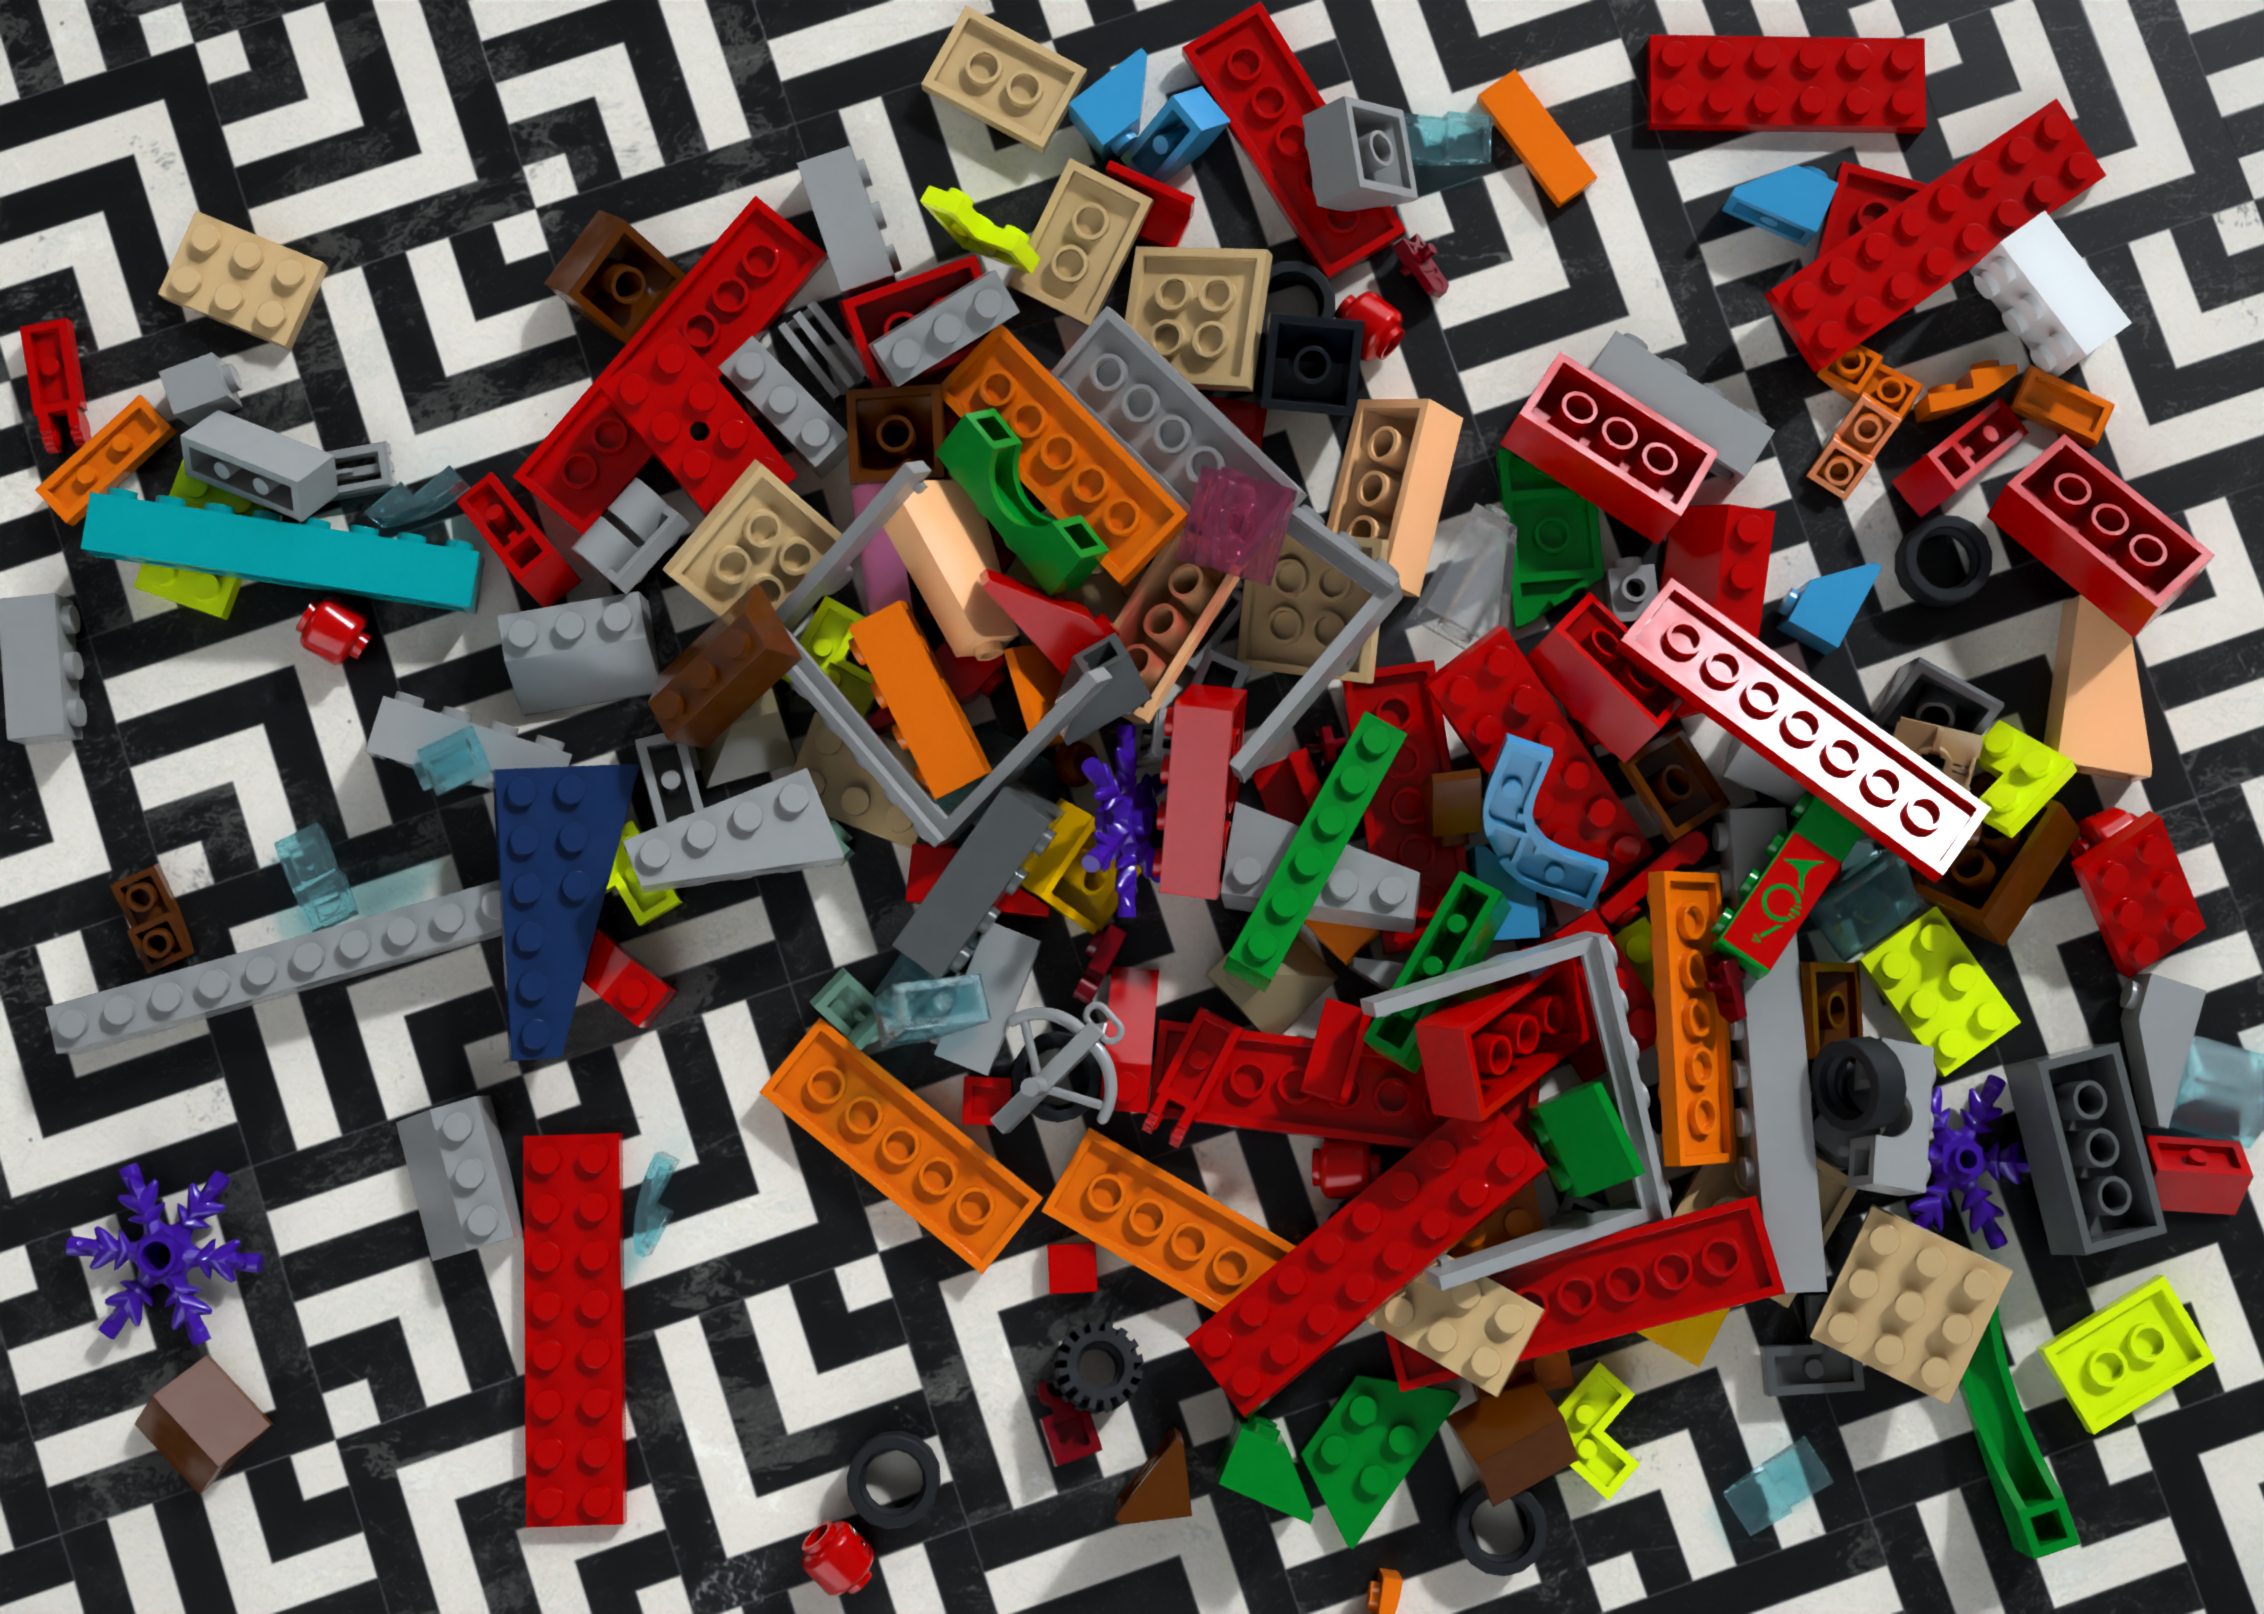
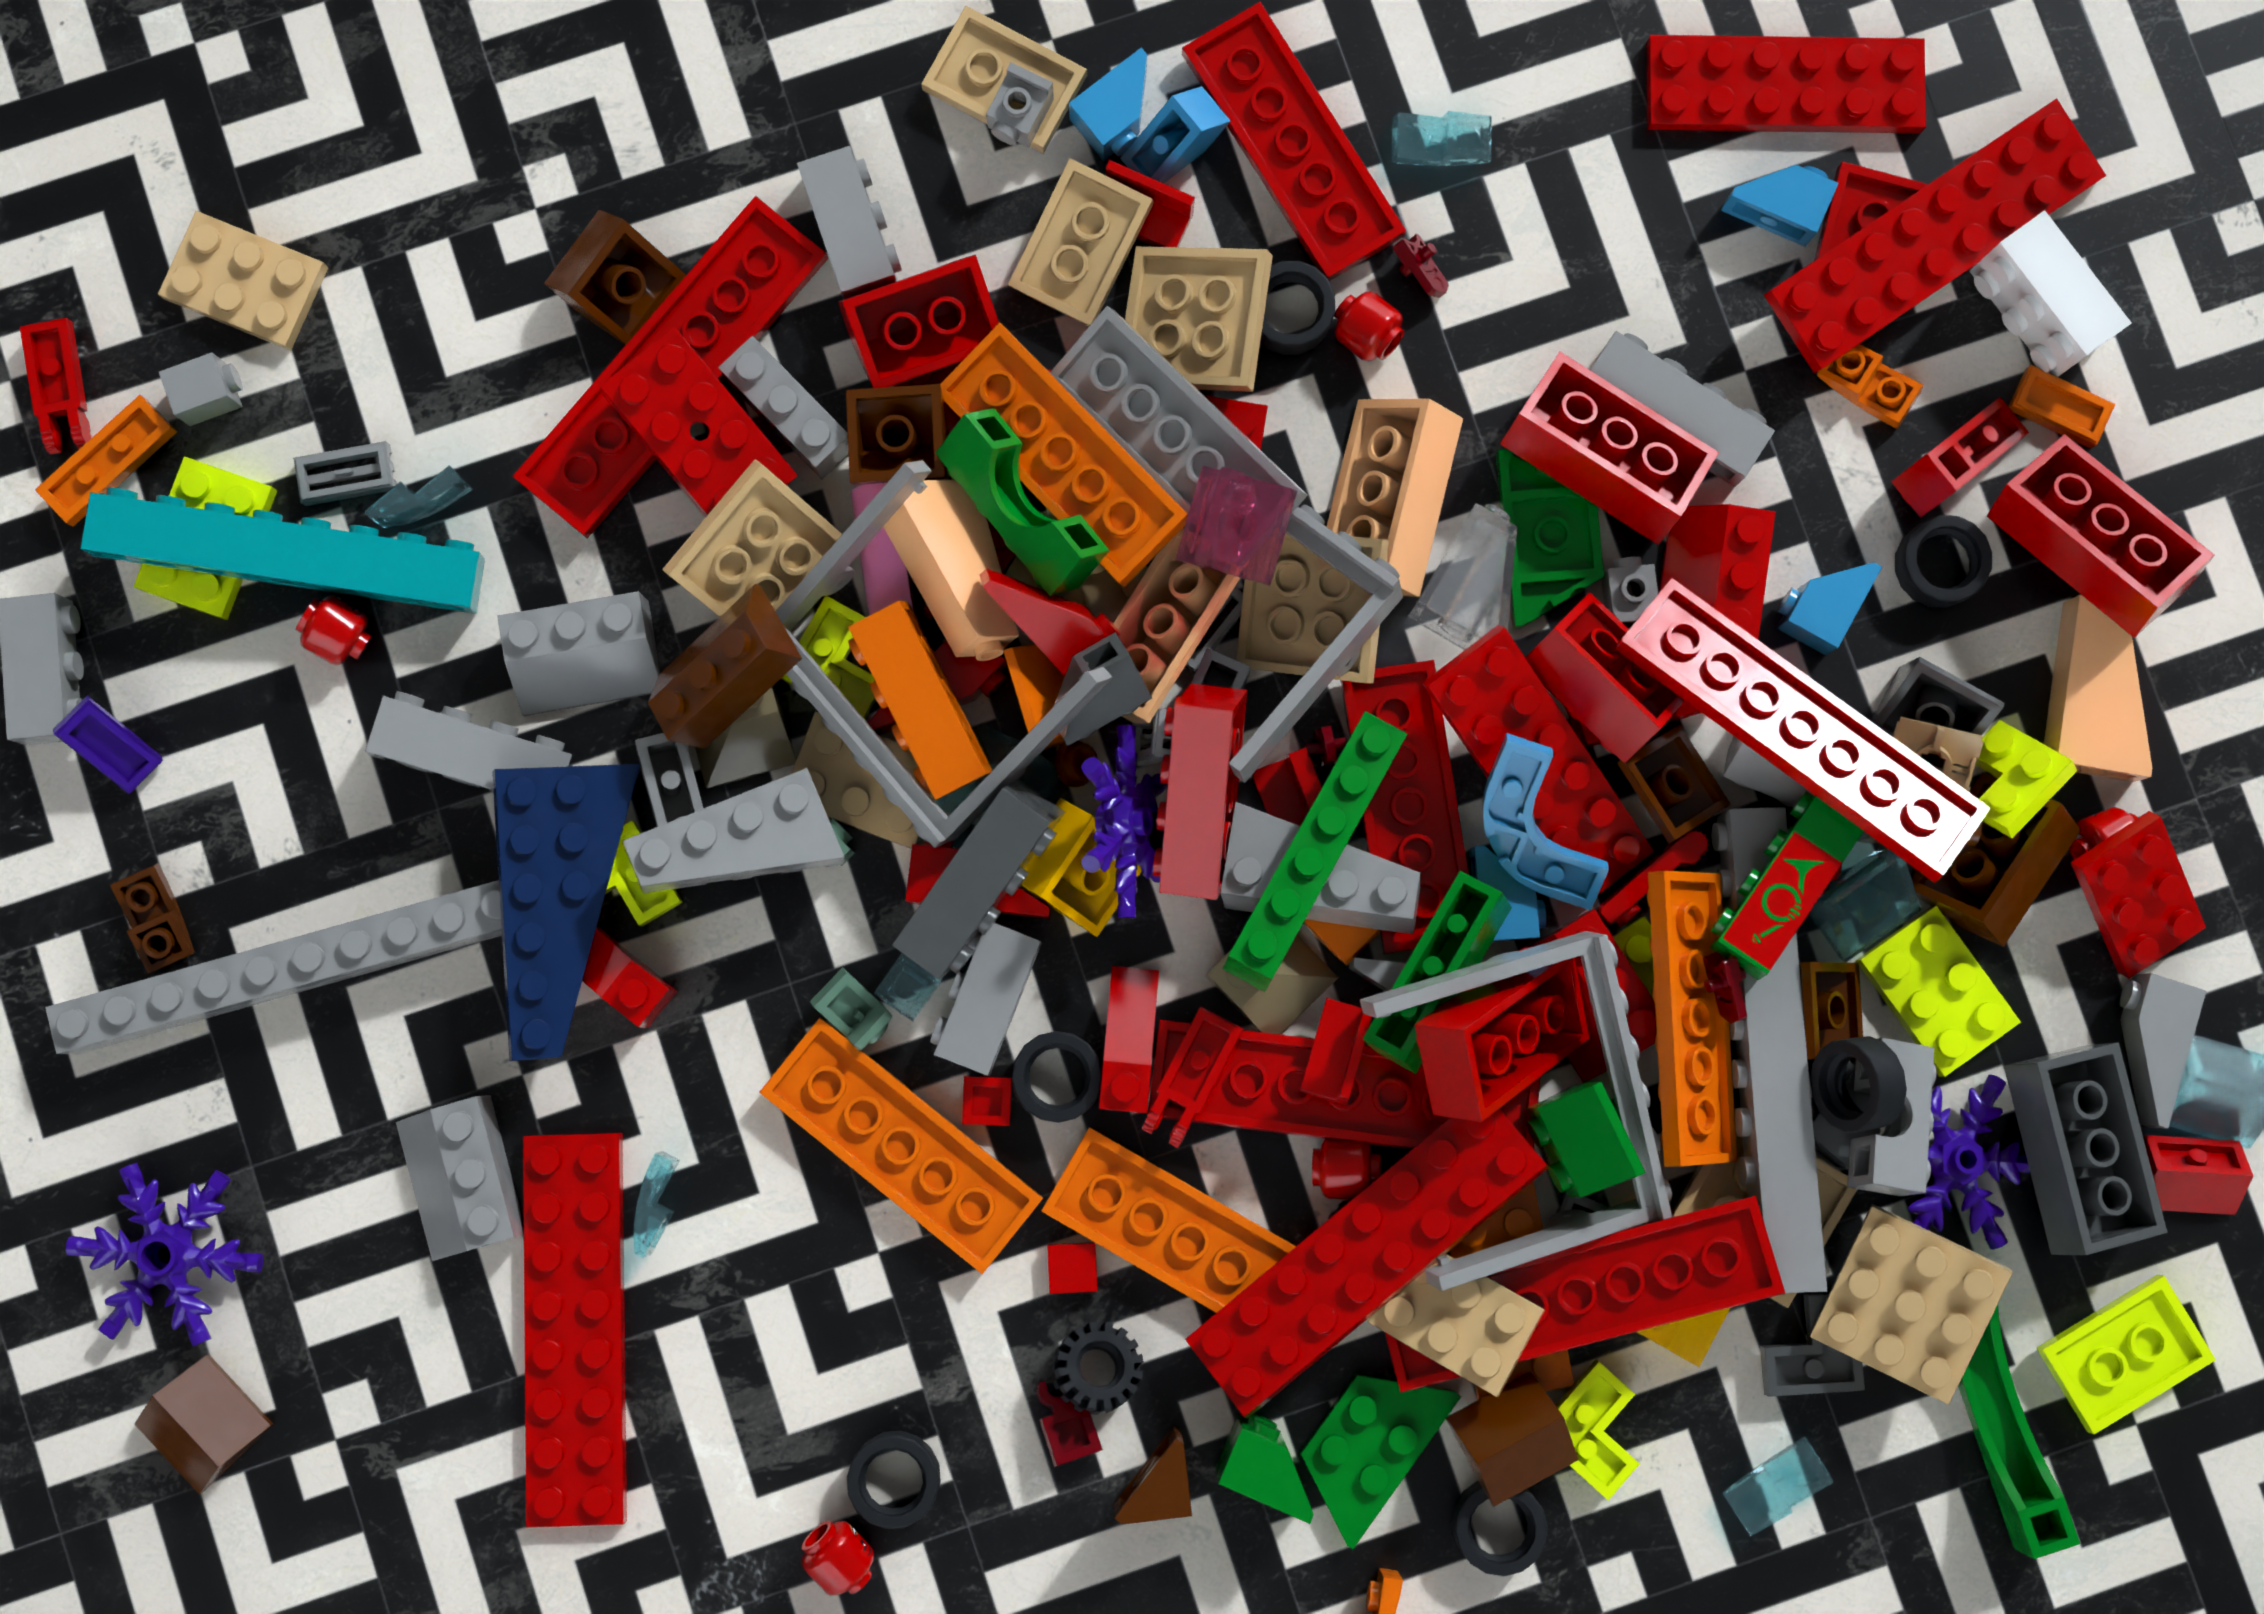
(107, 744): none -> dark purple tile
(259, 465): light grey brick -> none
(315, 878): clear light blue slope -> none
(452, 762): clear light blue slope -> none
(518, 541): red slope -> none
(631, 536): light grey plate -> none
(802, 320): light grey tile -> none
(930, 1009): clear light blue slope -> none
(943, 328): light grey brick -> none
(977, 232): neon yellow plate -> none
(1022, 124): none -> light grey brick
(1044, 1081): light grey piece -> none
(1103, 951): dark red plate -> none
(1310, 364): black slope -> none
(1359, 155): light grey slope -> none
(1452, 806): reddish brown slope -> none
(1536, 138): orange tile -> none
(1854, 446): orange slope -> none
(1971, 388): orange slope -> none

